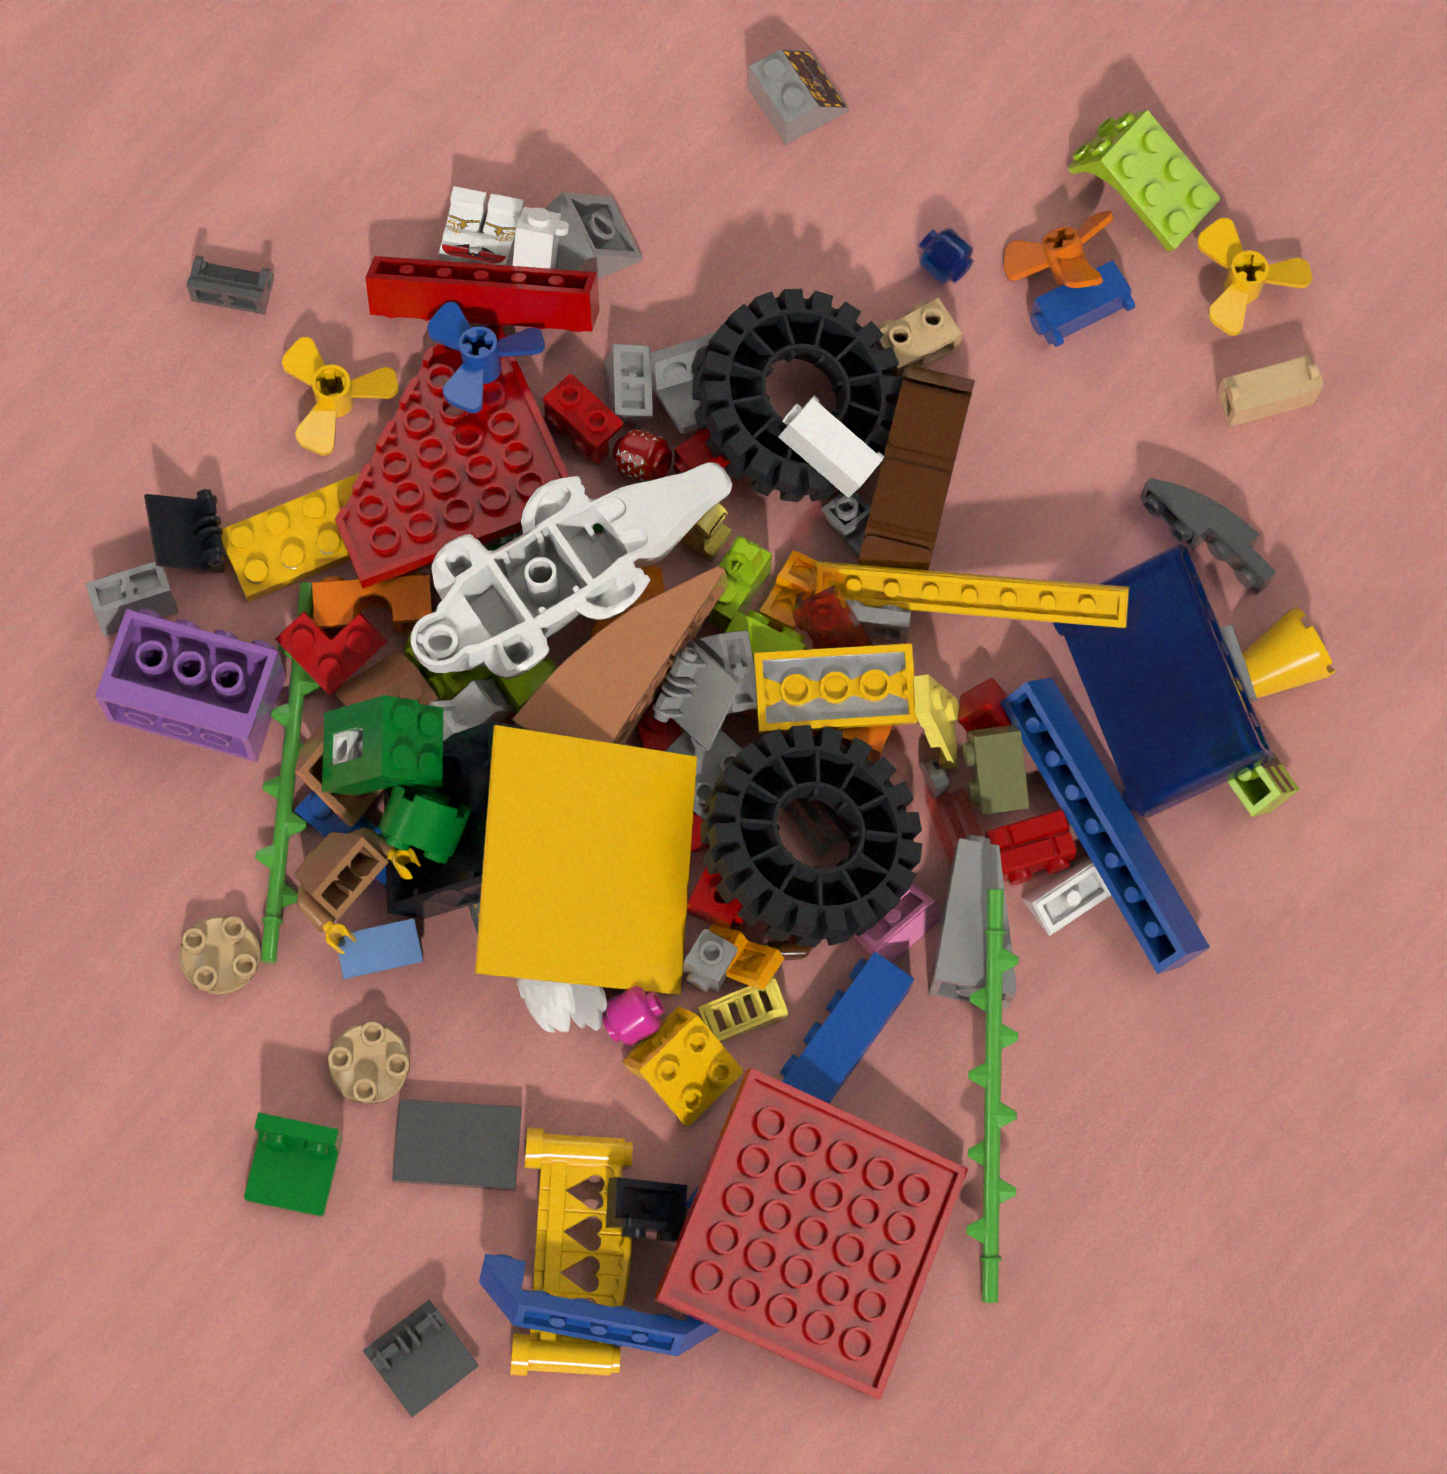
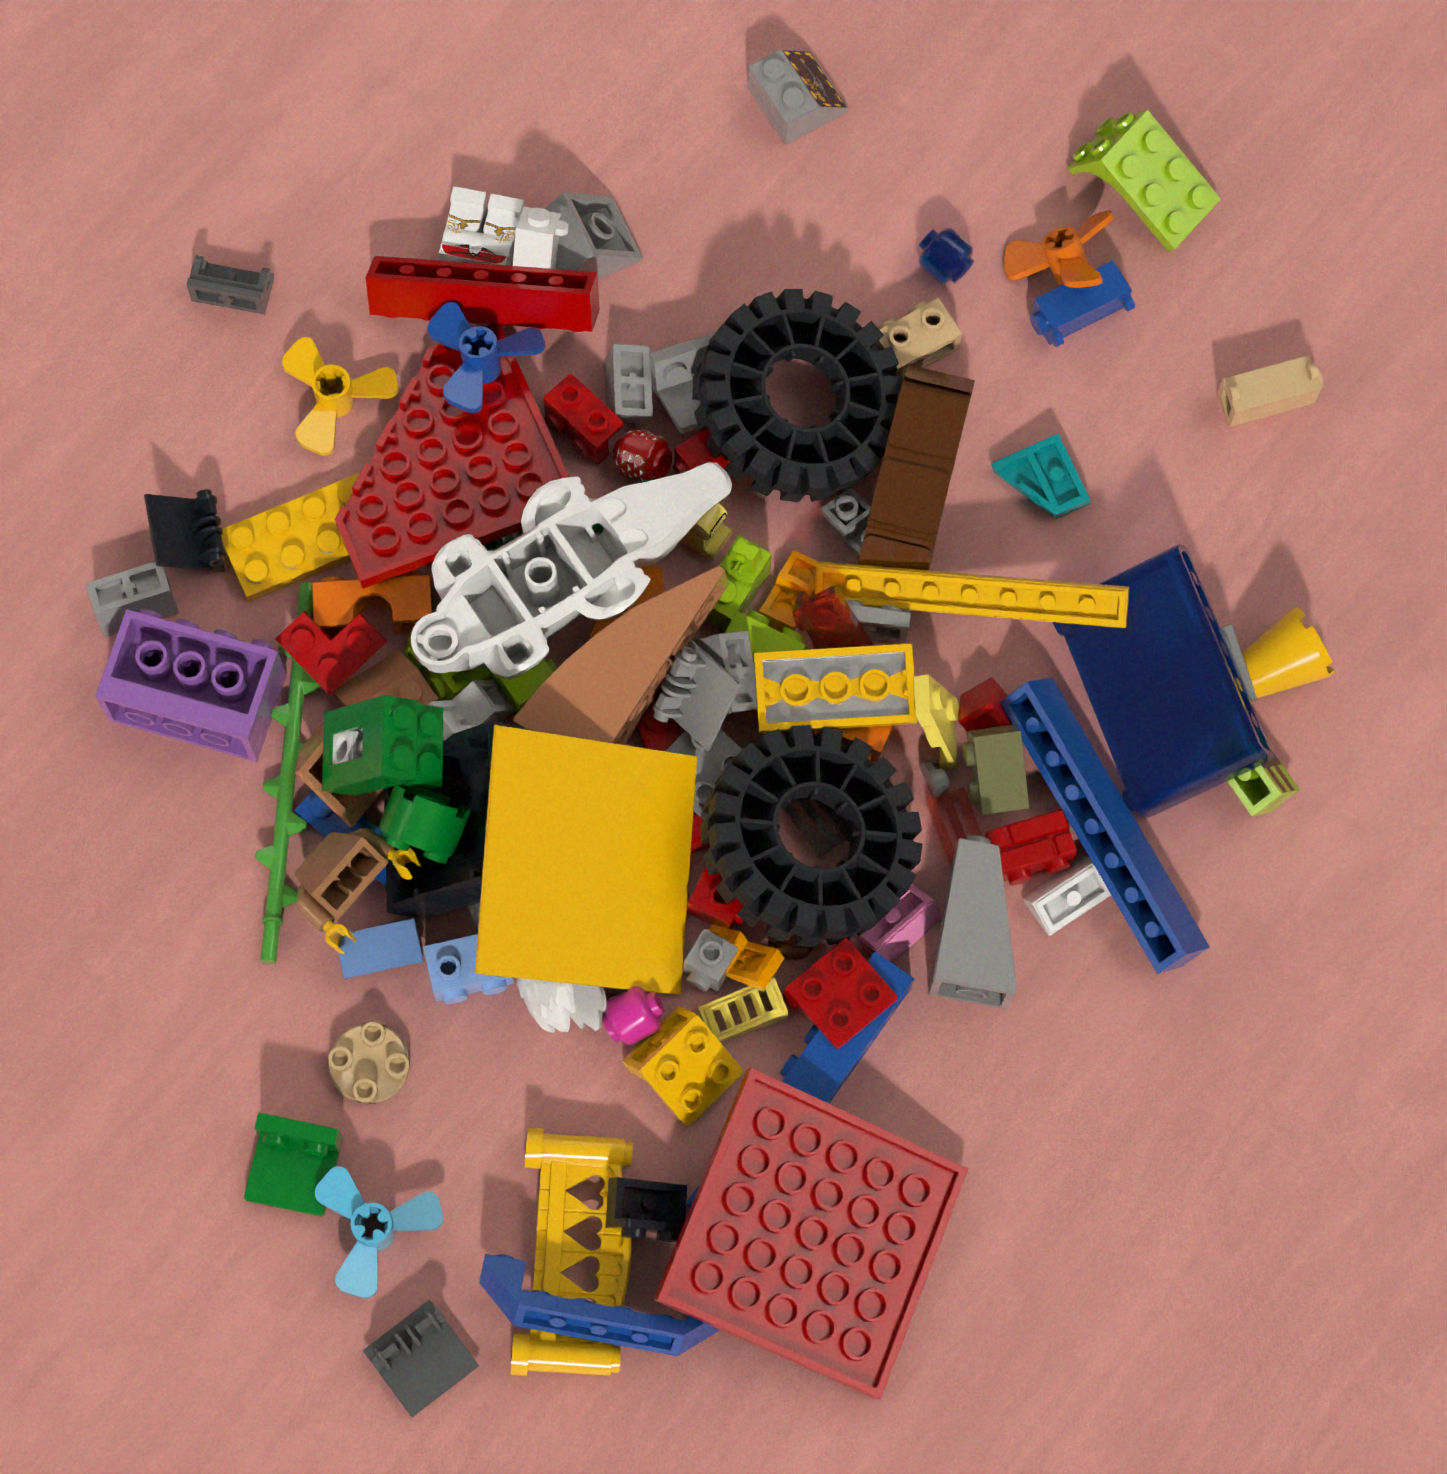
(219, 955): tan dish -> none
(360, 1269): none -> medium azure piece
(453, 971): none -> light blue brick
(457, 1144): dark grey tile -> none
(829, 446): white brick -> none
(840, 993): none -> red bracket
(995, 1112): bright green plant -> none
(1045, 477): none -> teal wing
(1200, 519): dark grey slope -> none
(1223, 246): yellow piece -> none

